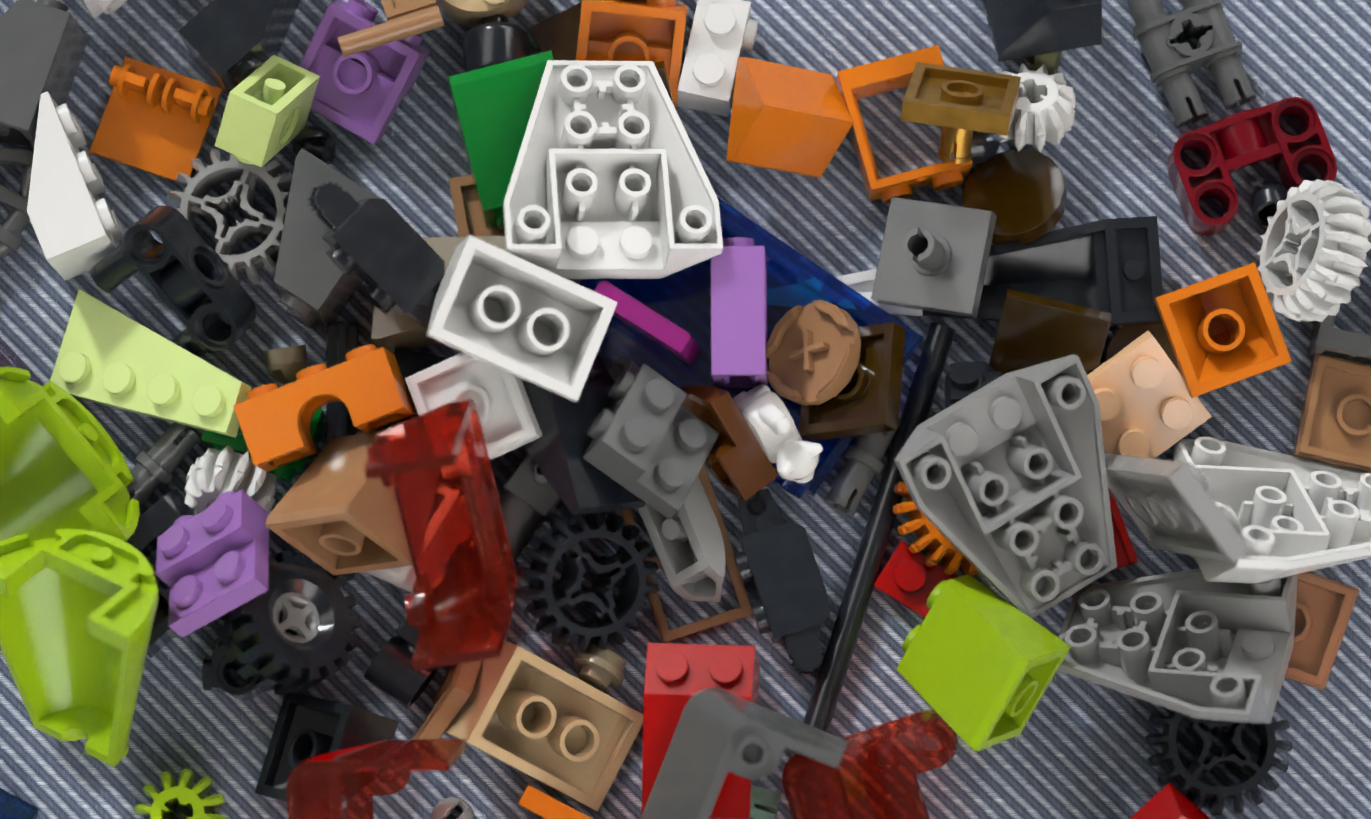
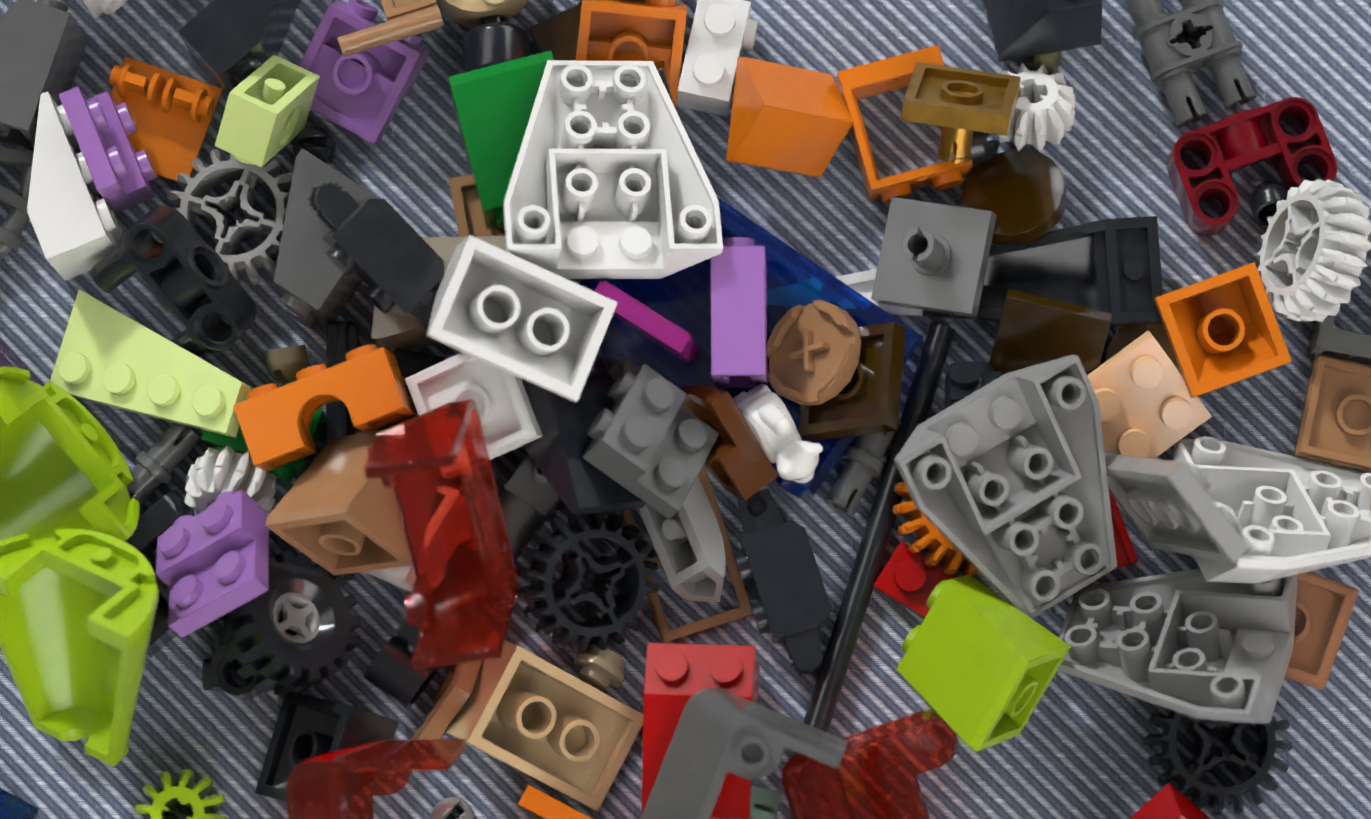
(106, 144): none -> medium lavender plate

